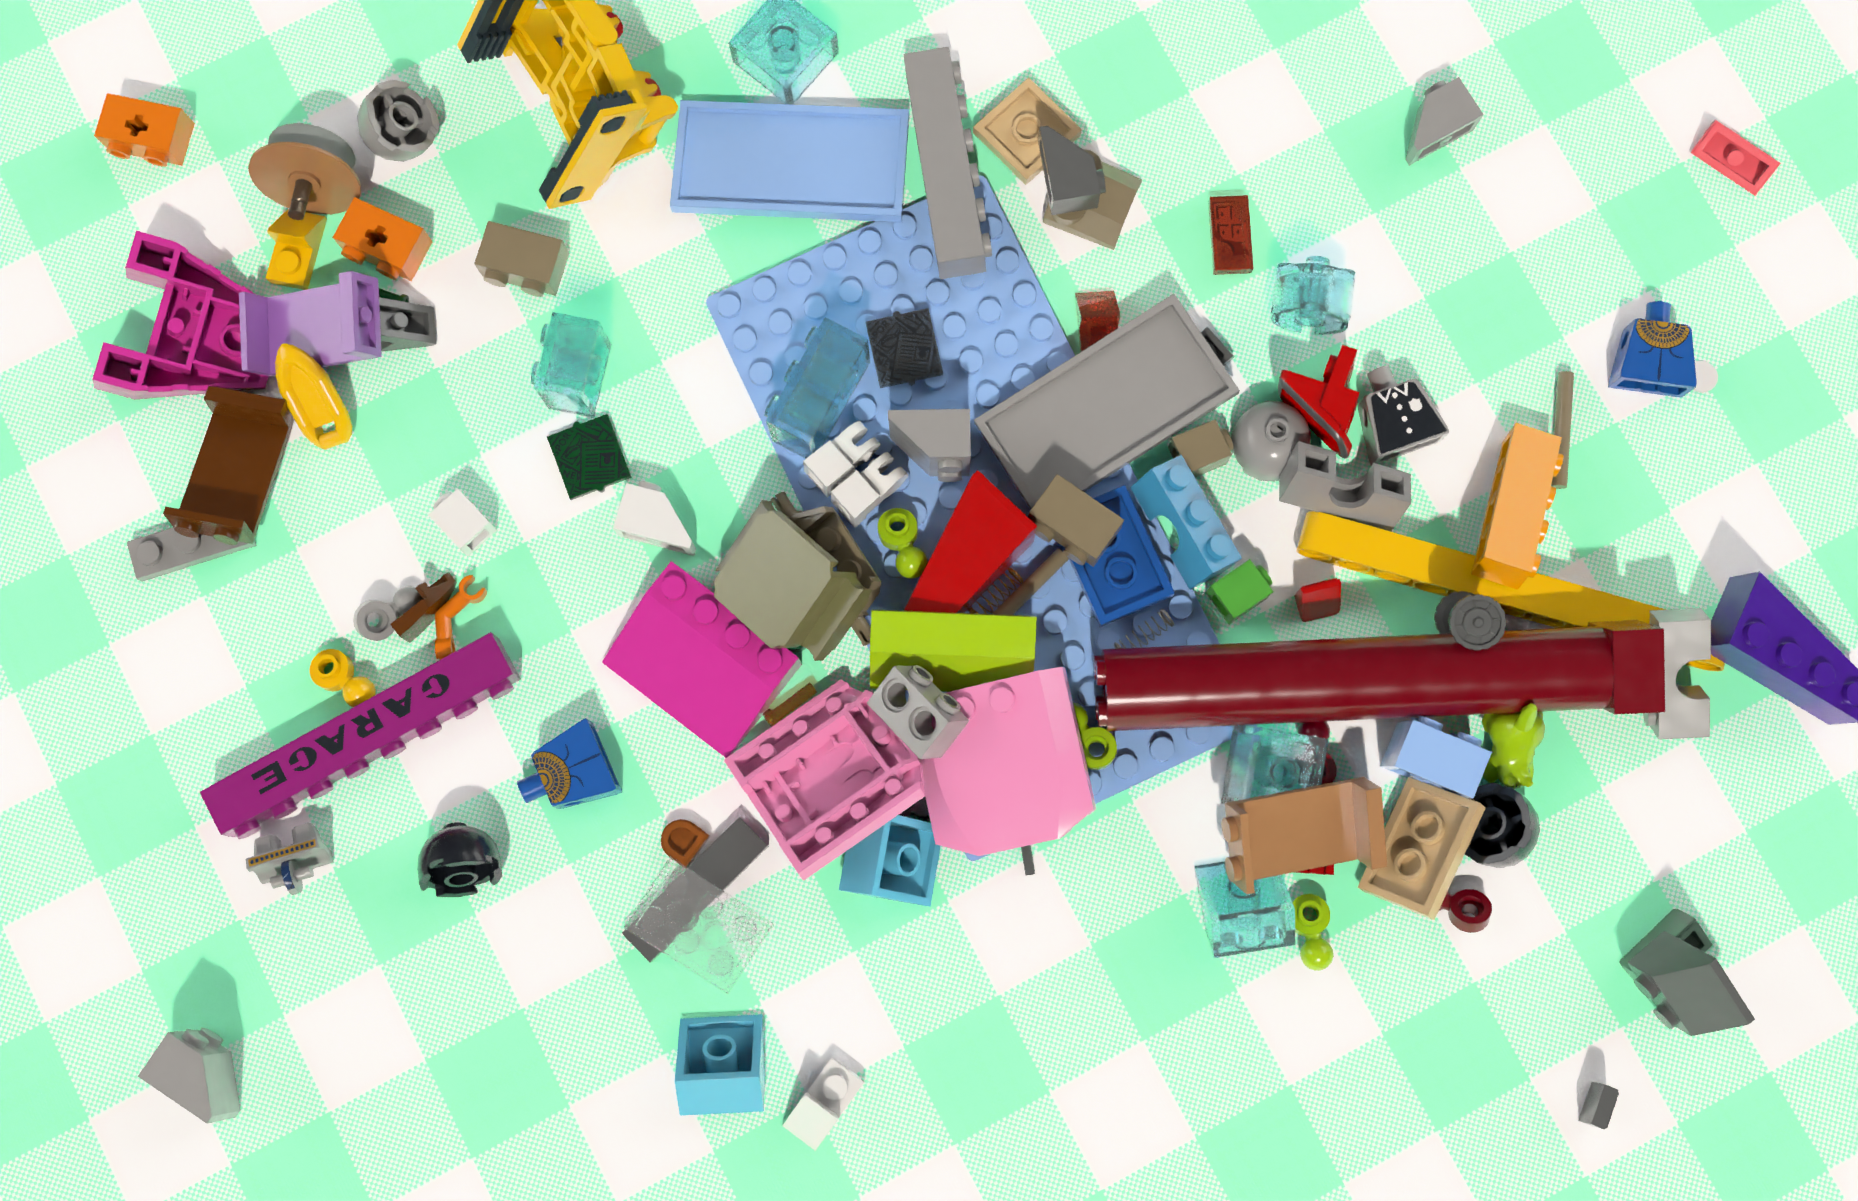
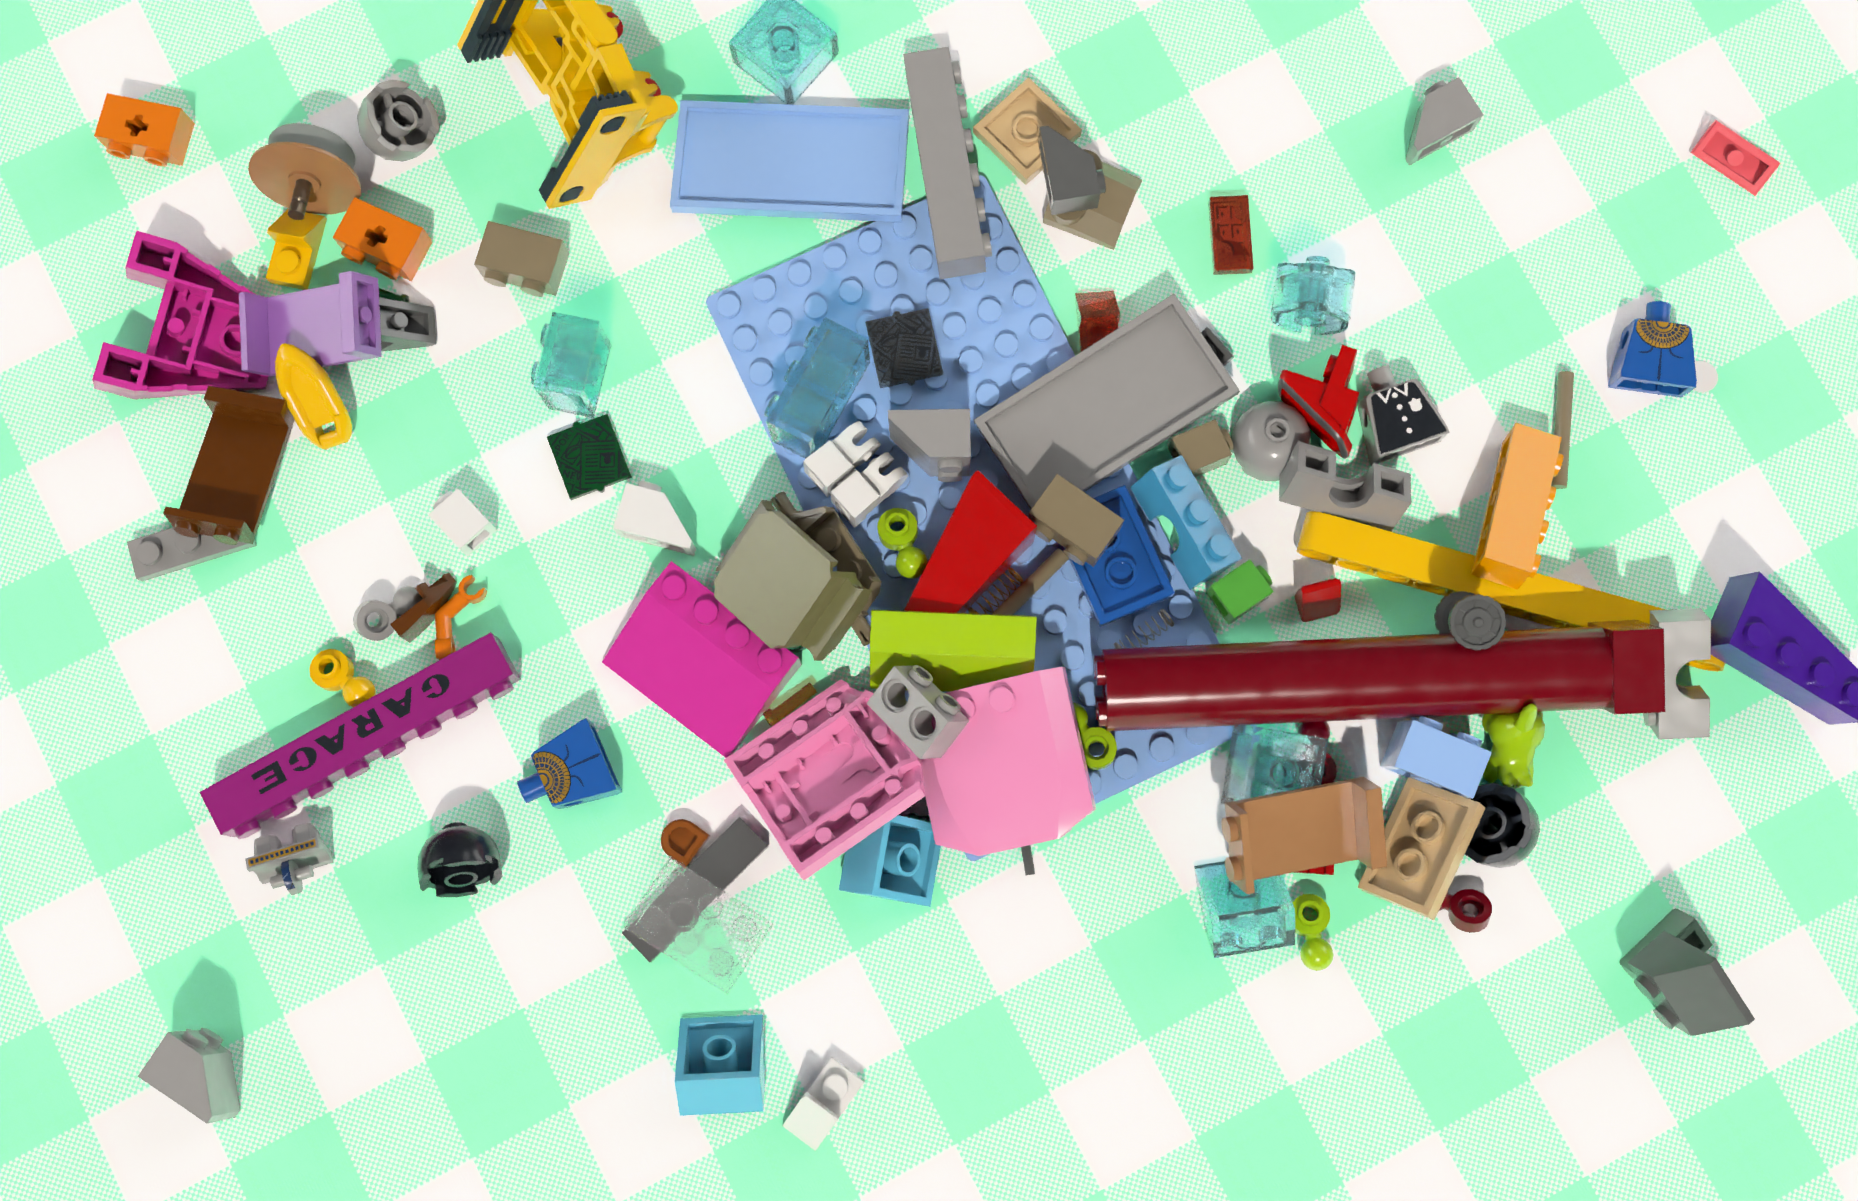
(1599, 1105): dark grey tile -> none

